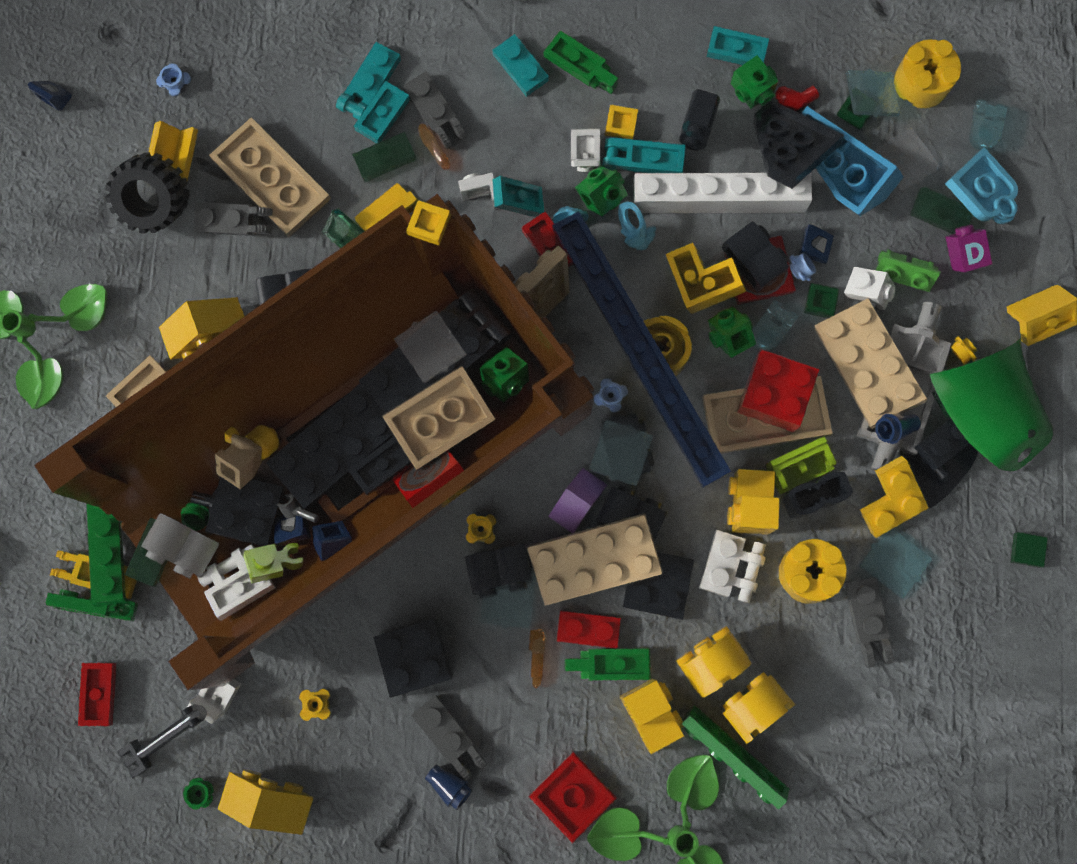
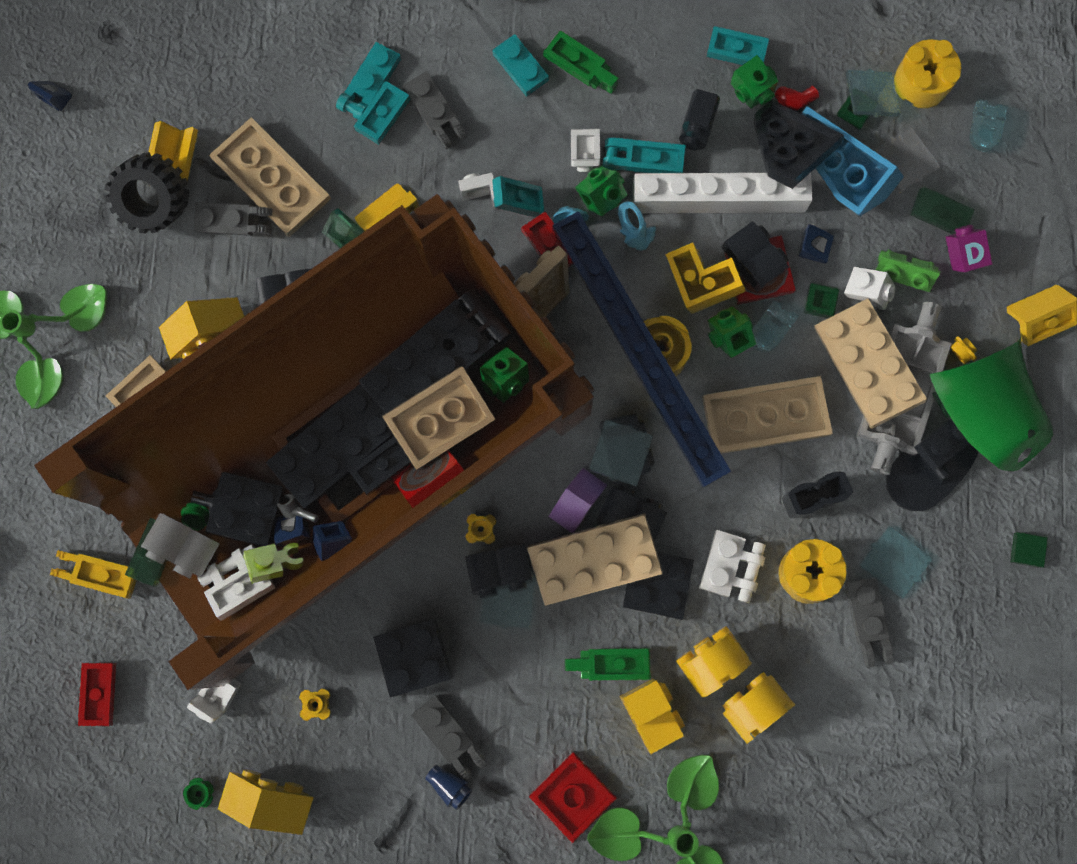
(69, 601): green hinge -> none
(105, 558): green plate -> none
(167, 74): light blue plate -> none
(191, 717): black hinge -> none
(244, 457): tan piece -> none
(384, 157): clear green plate -> none
(428, 222): yellow plate -> none
(430, 347): clear piece -> none
(431, 143): clear orange piece -> none
(537, 647): clear orange piece -> none
(588, 629): red plate -> none
(607, 387): light blue plate -> none
(621, 122): yellow plate -> none
(744, 765): green plate -> none
(753, 502): yellow brick -> none
(778, 391): red brick -> none
(802, 267): light blue plate -> none
(802, 465): lime hinge -> none
(895, 427): dark blue cone -> none
(901, 500): yellow plate -> none
(985, 188): medium azure plate -> none

